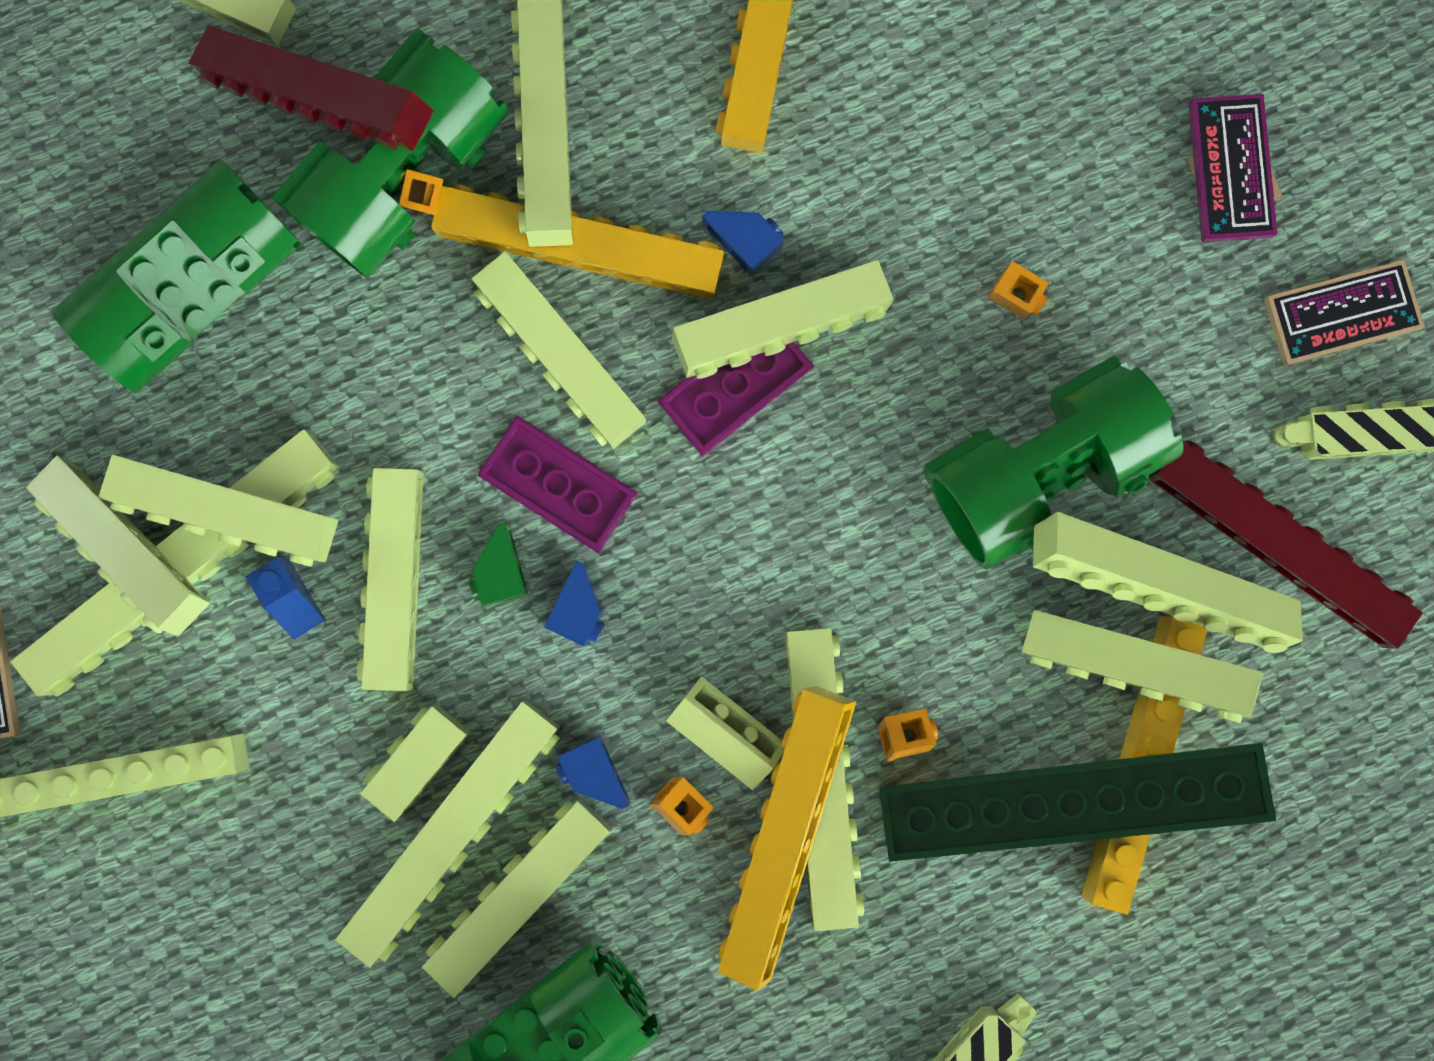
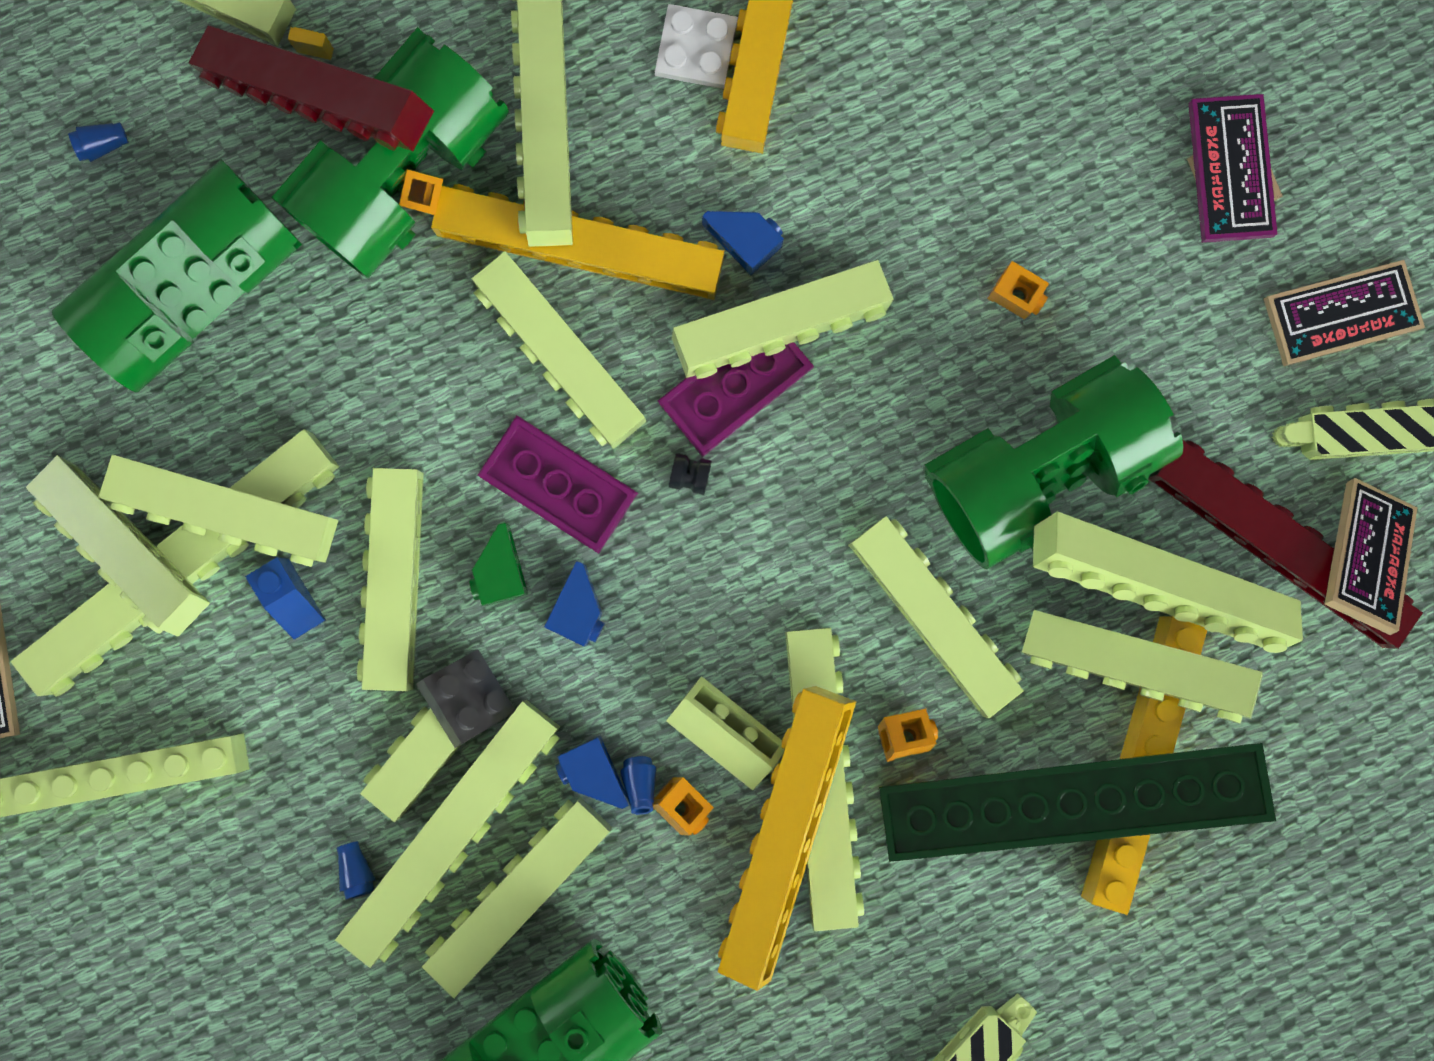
(97, 140): none -> blue cone
(310, 43): none -> yellow tile
(354, 872): none -> blue cone
(465, 698): none -> flat silver plate
(639, 783): none -> blue cone
(696, 46): none -> white plate
(697, 476): none -> black wheel
(936, 617): none -> yellowish green brick
(1371, 556): none -> tile

